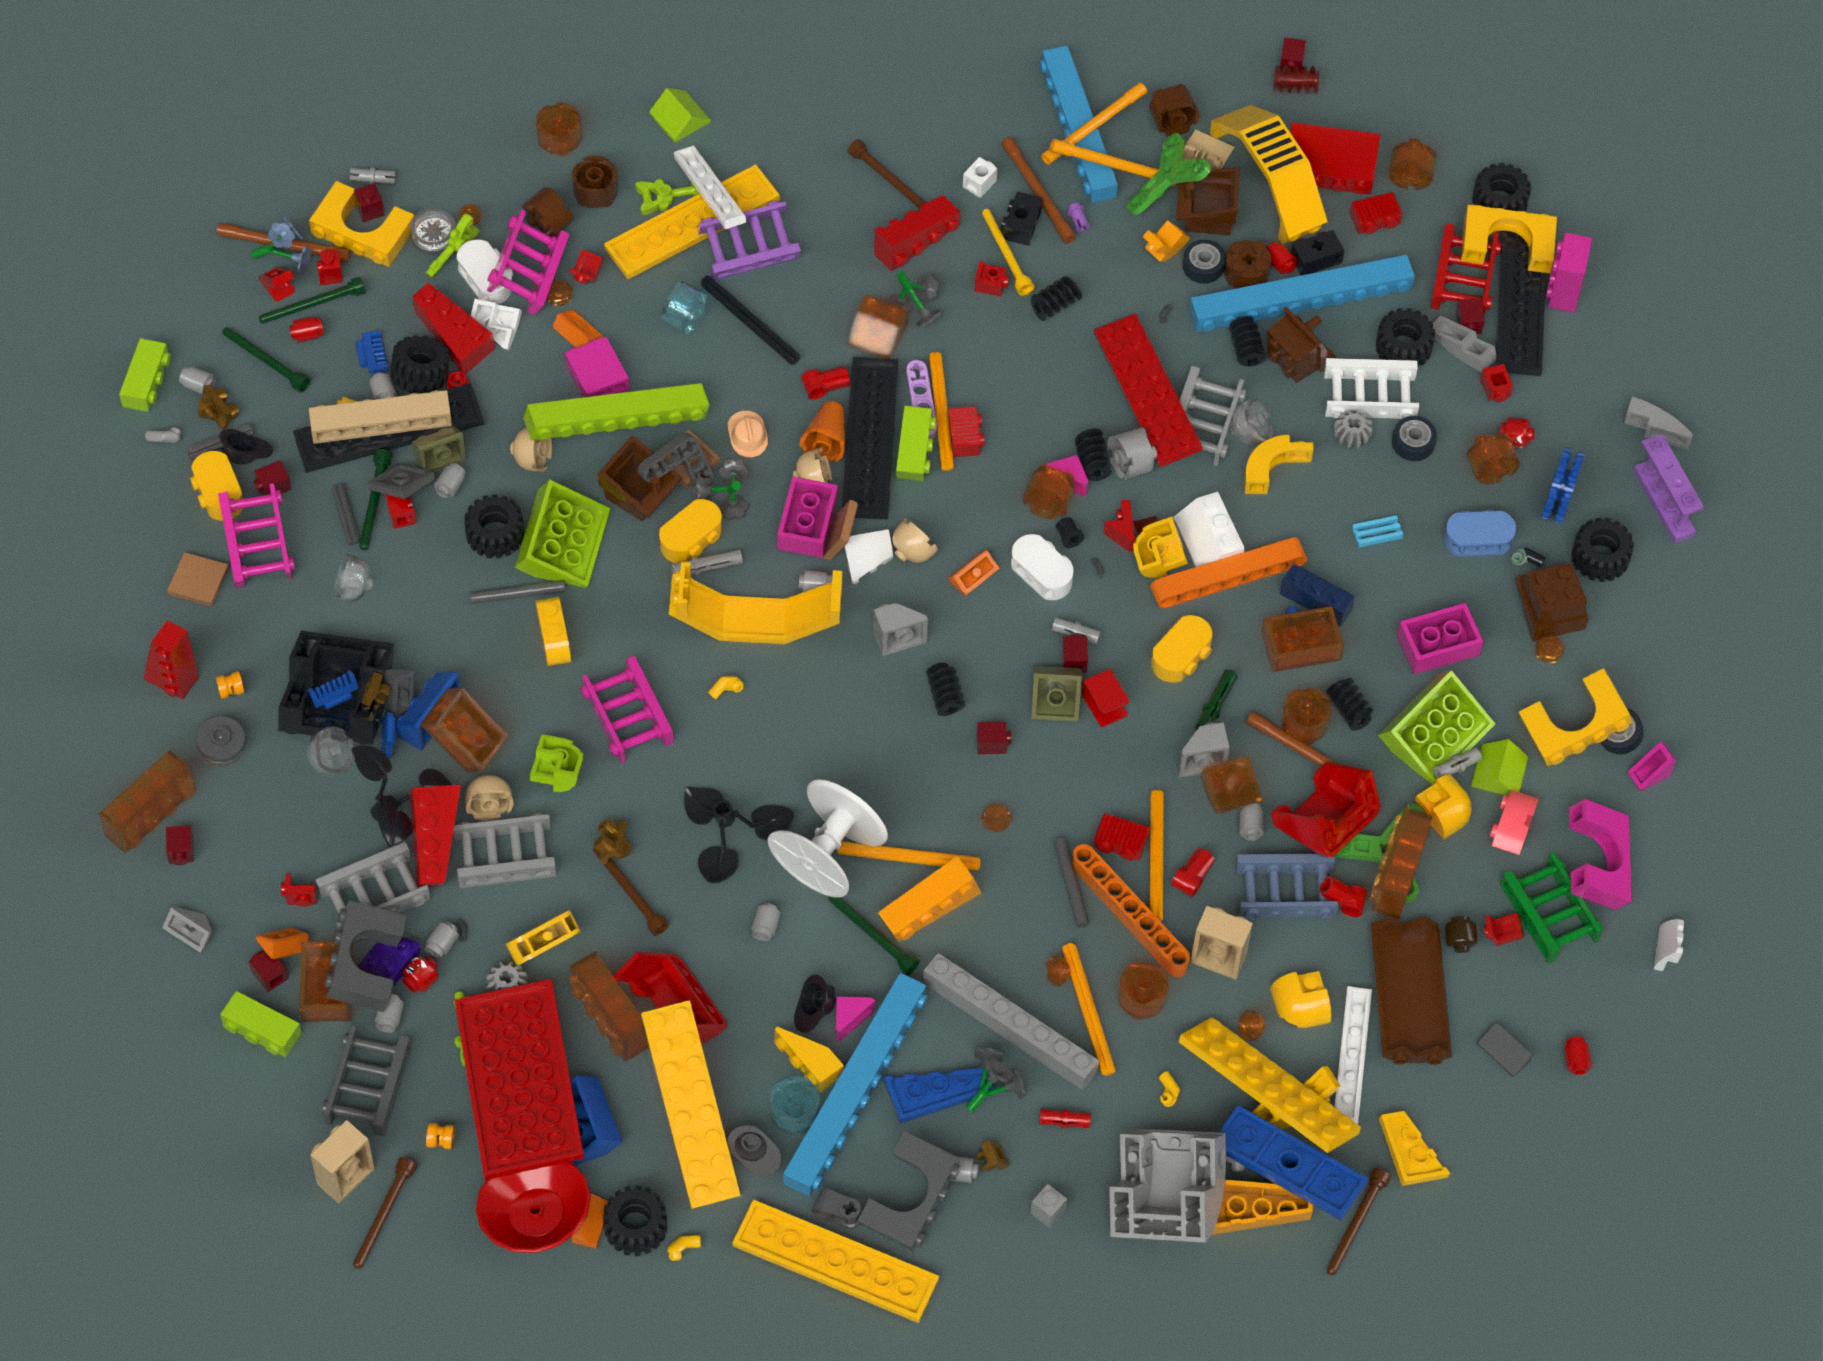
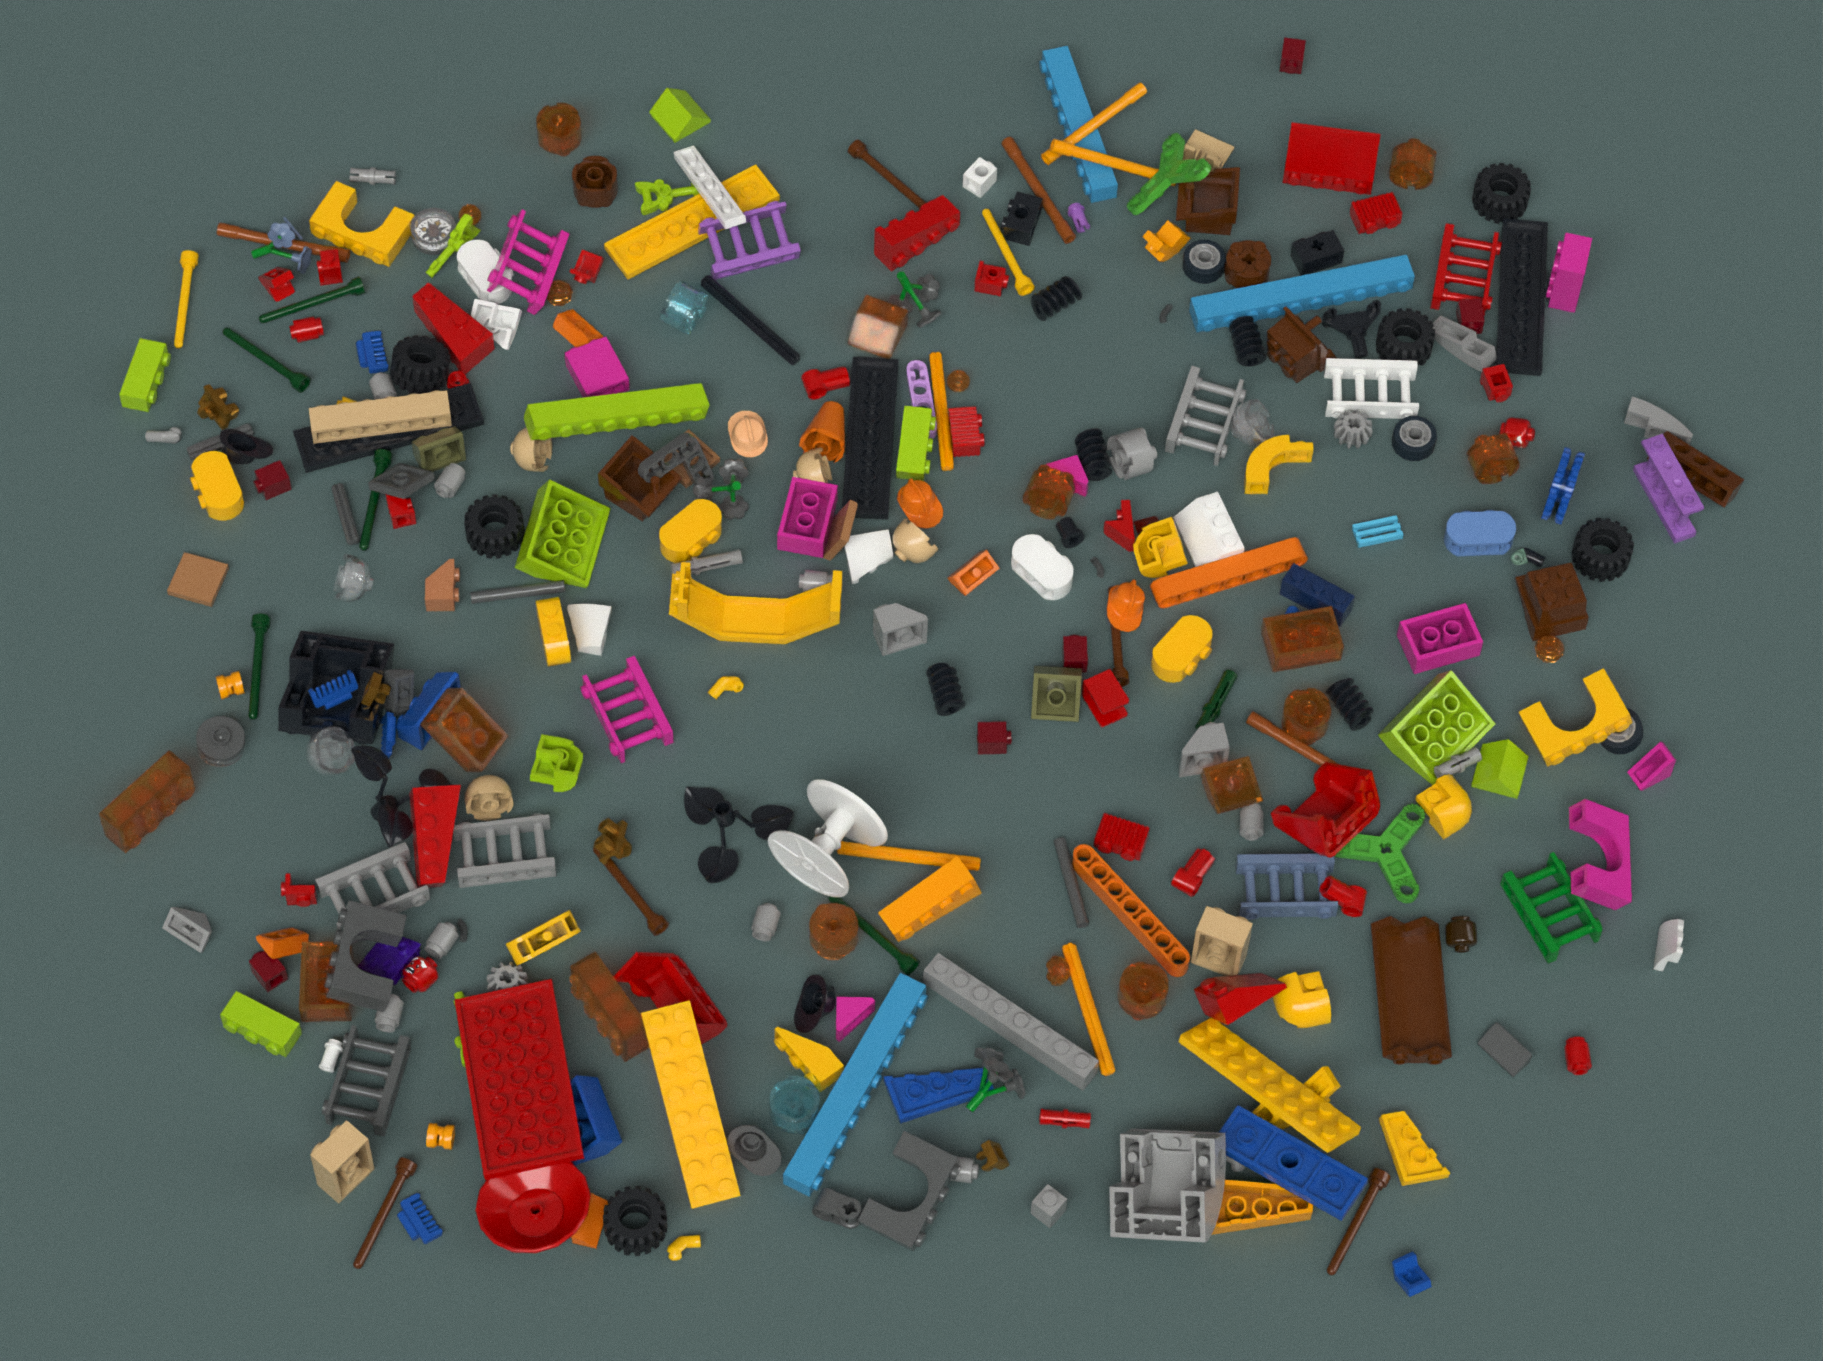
(171, 661): red wedge -> none
(179, 845): dark red brick -> none
(189, 261): none -> yellow piece
(196, 379): light grey brick -> none
(234, 528): dark pink fence -> none
(260, 625): none -> dark green piece
(331, 1055): none -> white pin
(369, 202): dark red brick -> none
(414, 1224): none -> blue piece
(440, 588): none -> nougat slope
(547, 212): reddish brown brick -> none
(589, 626): none -> white slope
(833, 931): none -> clear orange brick
(835, 1261): yellow plate -> none
(920, 504): none -> orange piece
(958, 375): none -> clear orange plate
(996, 811): clear orange plate -> none
(1070, 628): light grey pin -> none
(1119, 670): none -> reddish brown piece
(1125, 606): none -> orange piece
(1148, 389): red plate -> none
(1156, 852): light orange axle -> none
(1171, 1089): yellow arm -> none
(1174, 110): reddish brown brick -> none
(1235, 995): none -> red slope
(1251, 1025): clear orange plate -> none
(1281, 258): red brick -> none
(1282, 165): yellow panel -> none
(1296, 79): clear red piece -> none
(1353, 325): none -> black axle
(1353, 1051): white tile -> none
(1400, 862): clear orange brick -> none
(1410, 1275): none -> blue bracket
(1504, 929): red bracket -> none
(1514, 821): coral brick -> none
(1536, 229): yellow arch -> none
(1705, 473): none -> reddish brown brick

